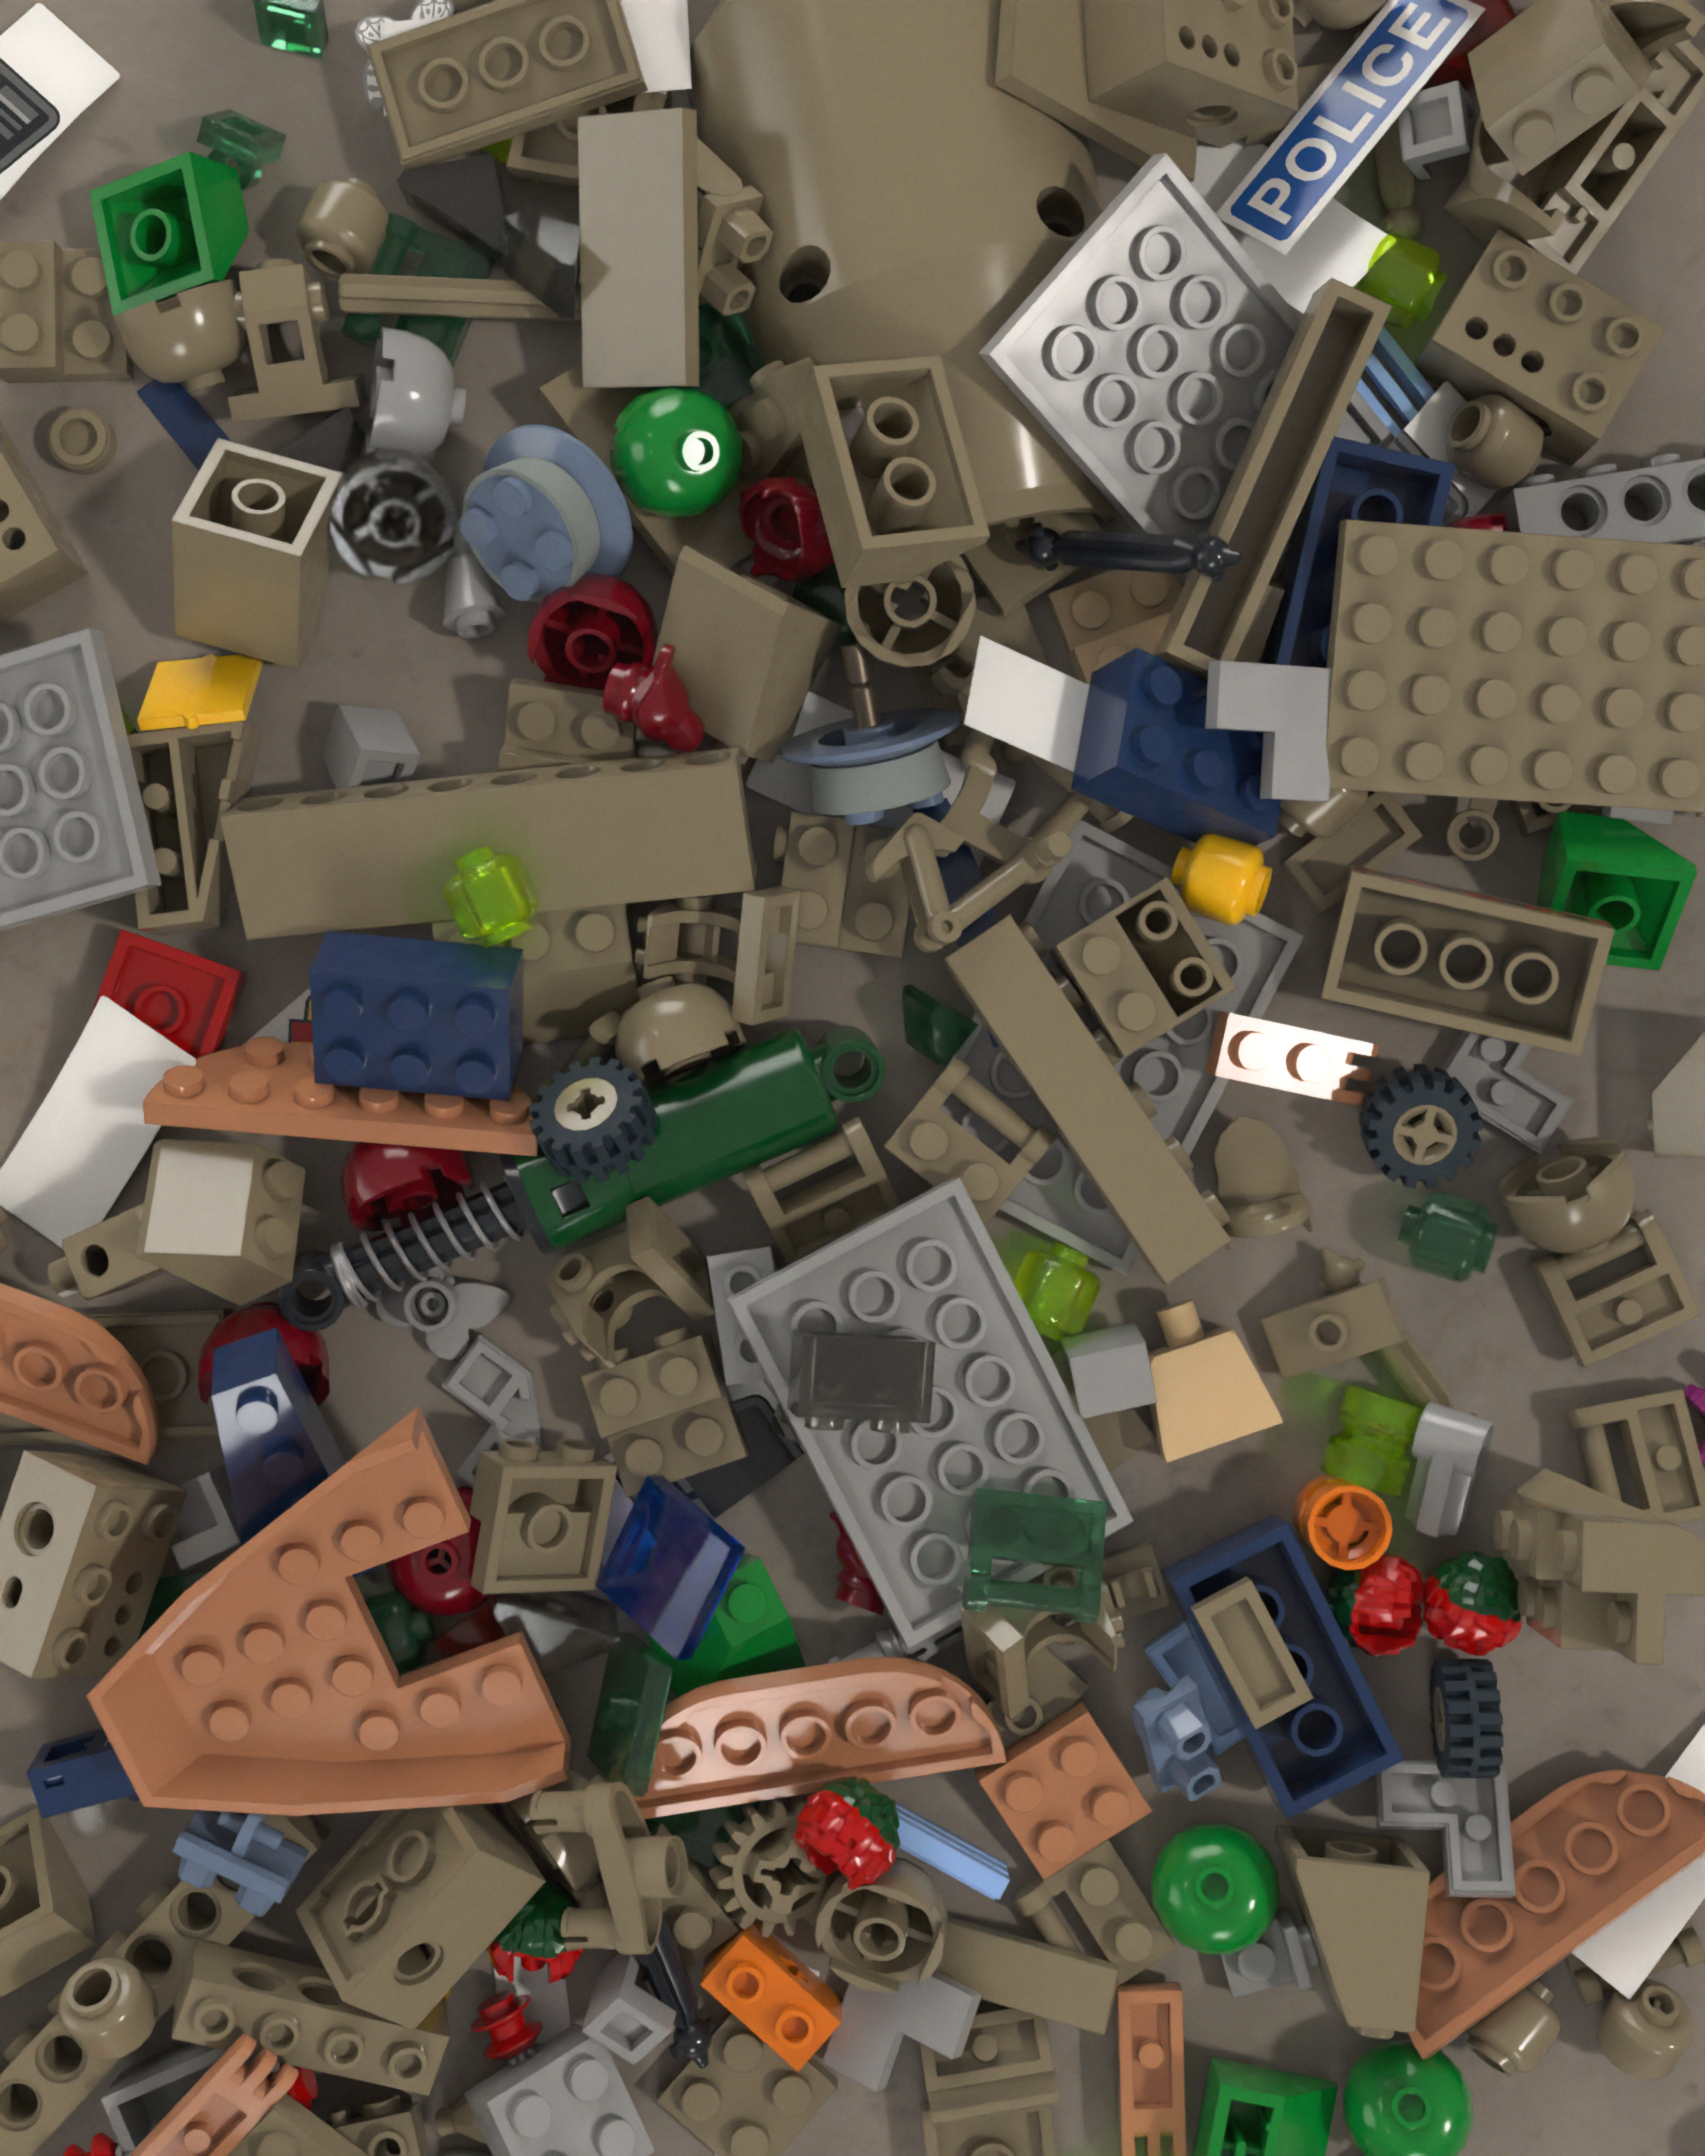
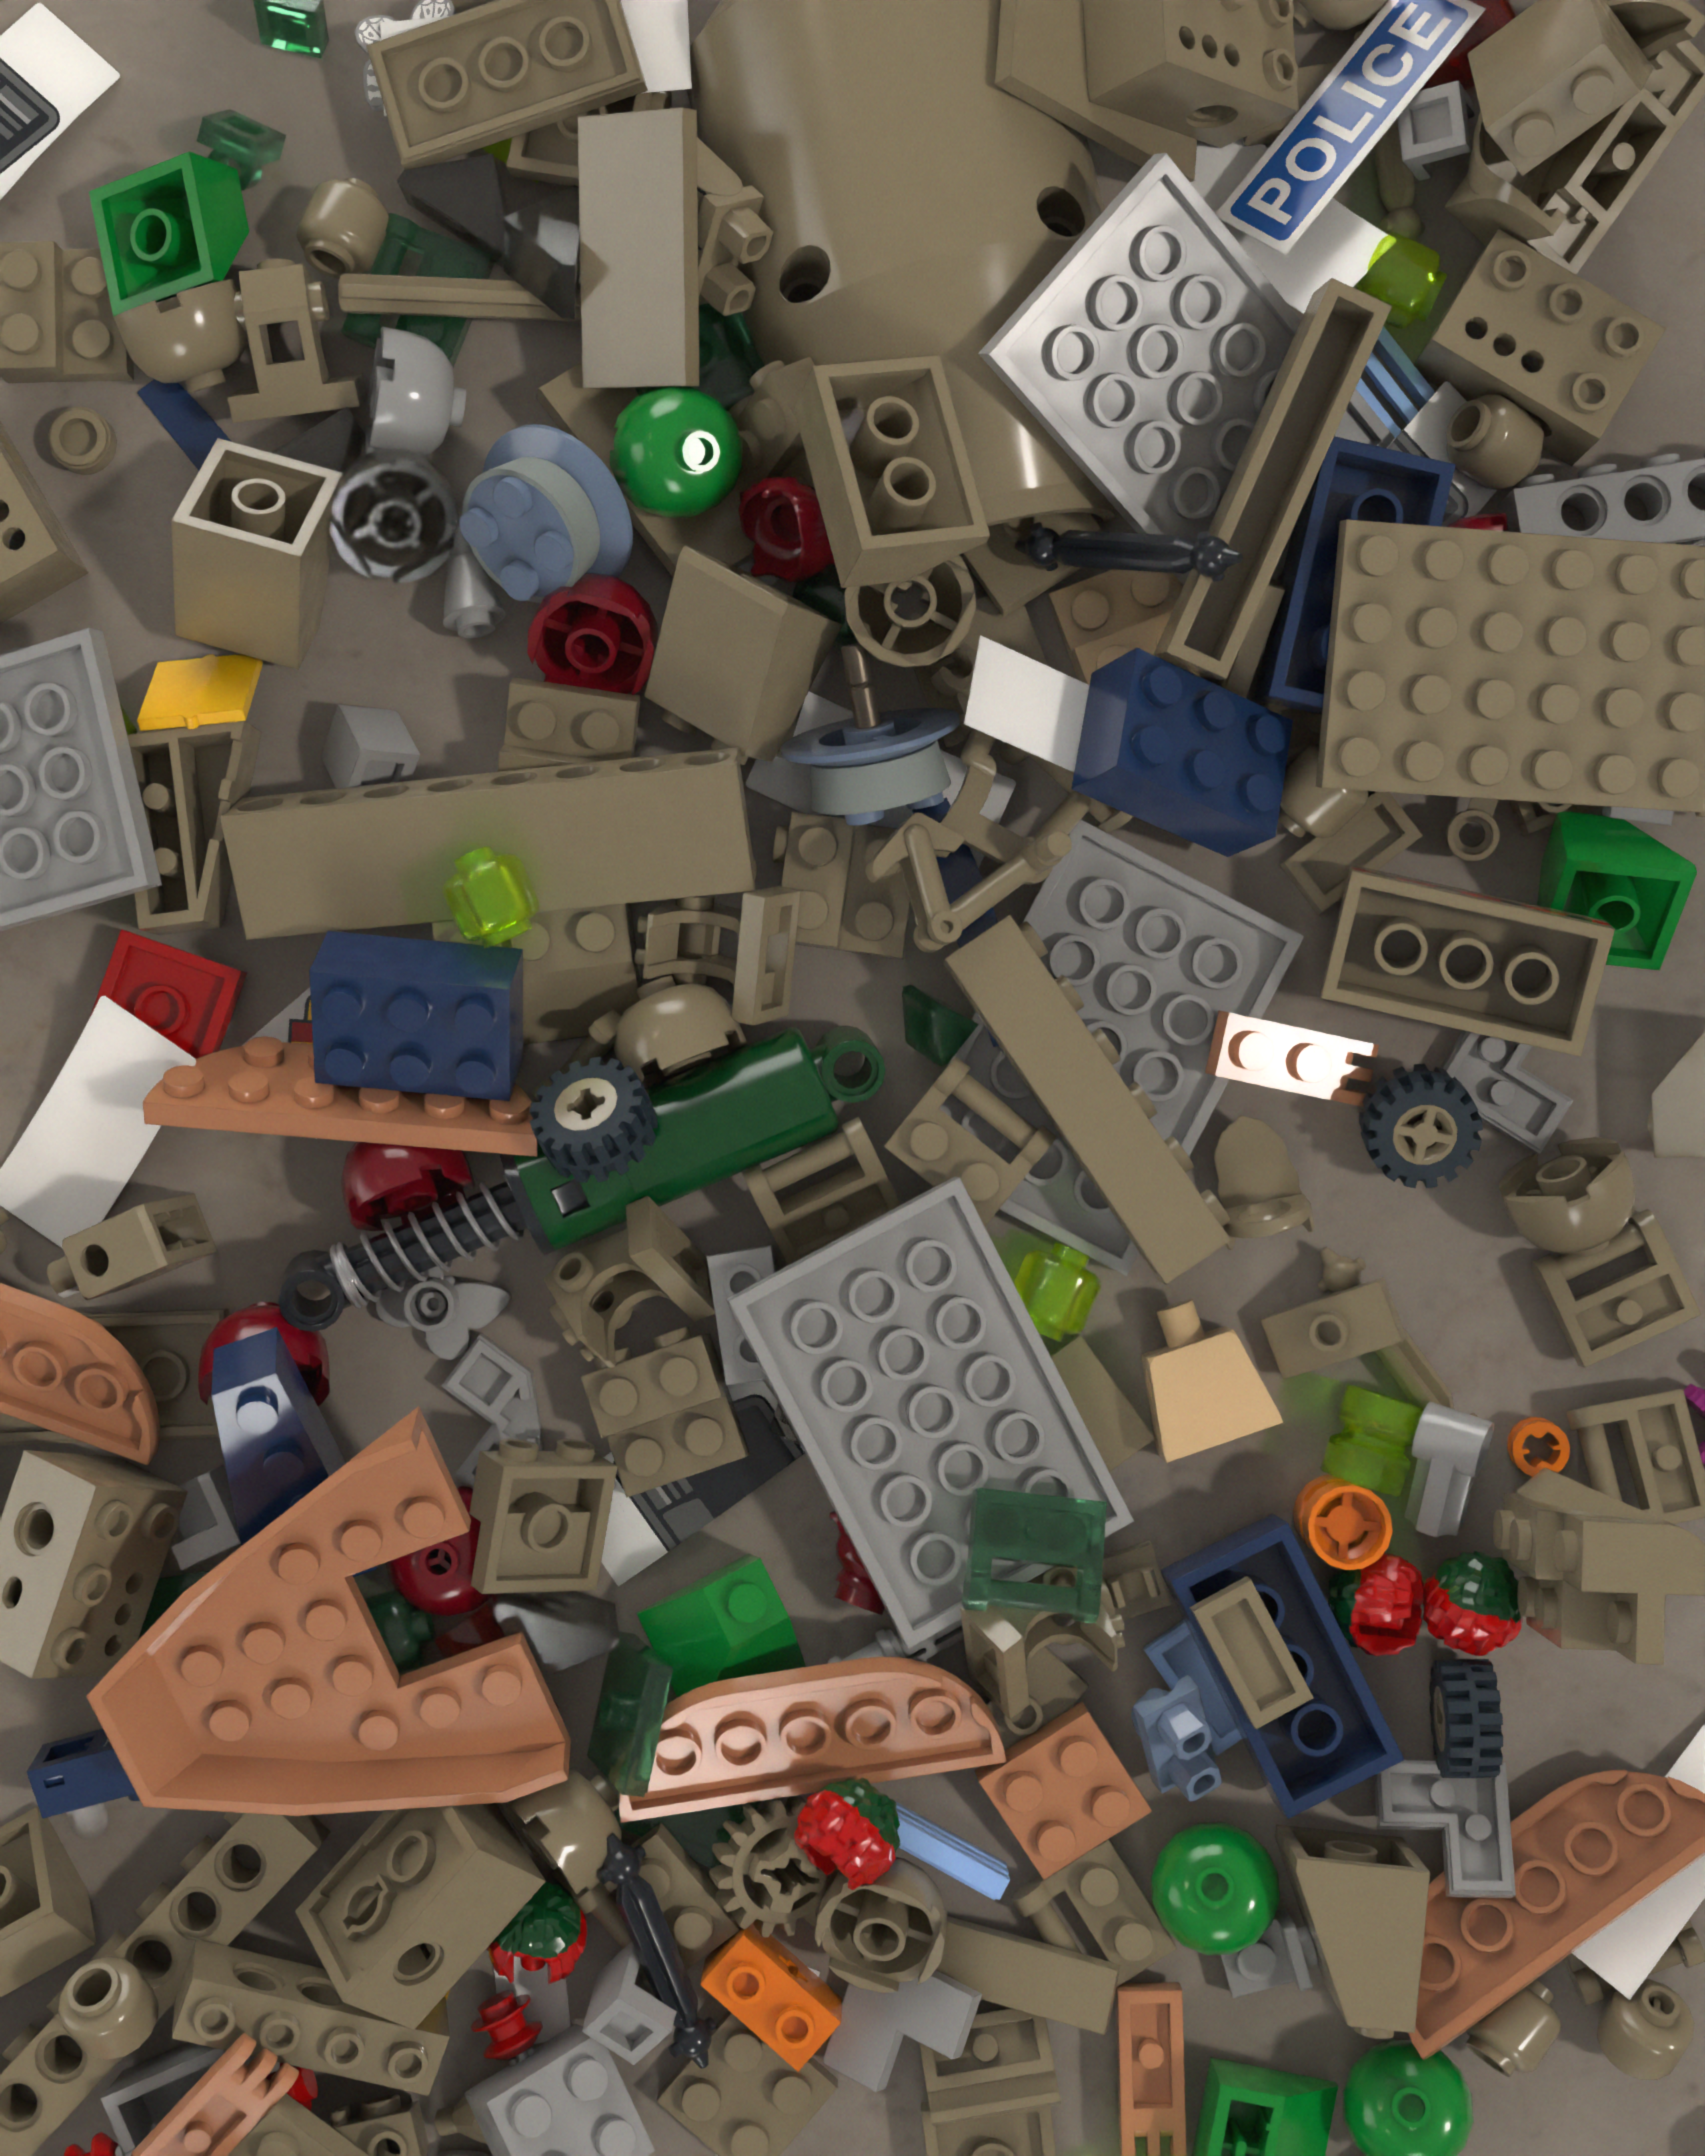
(222, 1216): dark tan slope -> none
(242, 1851): sand blue hips -> none
(633, 1866): dark tan connector -> none
(654, 702): dark red animal -> none
(670, 1567): clear blue tile -> none
(861, 1379): clear smoke brick -> none
(1109, 1370): light grey panel -> none
(1143, 968): dark tan slope -> none
(1222, 879): yellow head -> none
(1291, 712): light grey tile -> none
(1449, 1236): clear green head -> none
(1538, 1428): none -> orange bush

